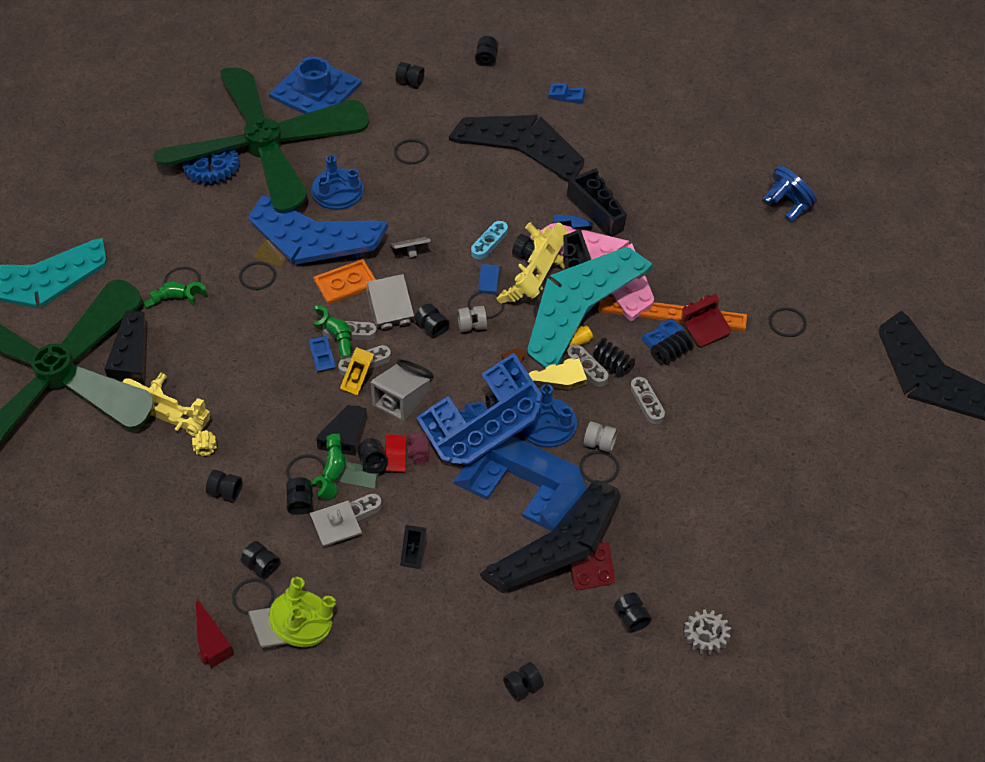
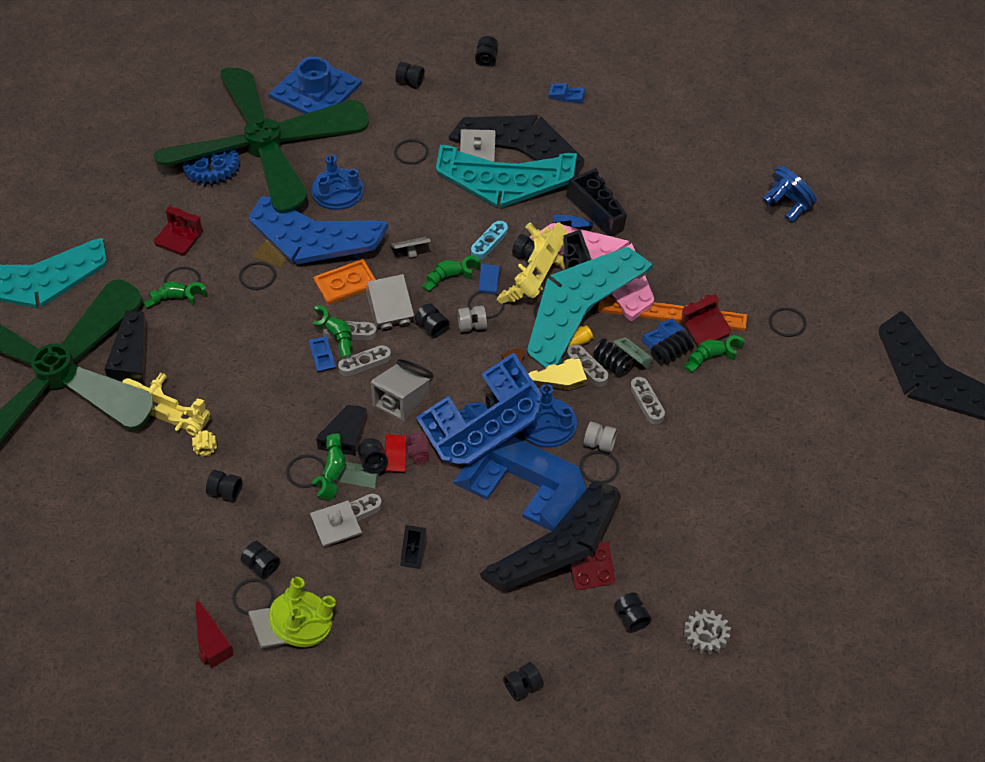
(180, 231): none -> dark red bracket
(299, 496): black wheel -> none
(356, 371): yellow slope -> none
(451, 268): none -> green piece
(478, 143): none -> light grey piece
(511, 180): none -> teal wing
(634, 351): none -> sand green slope
(712, 348): none -> green piece

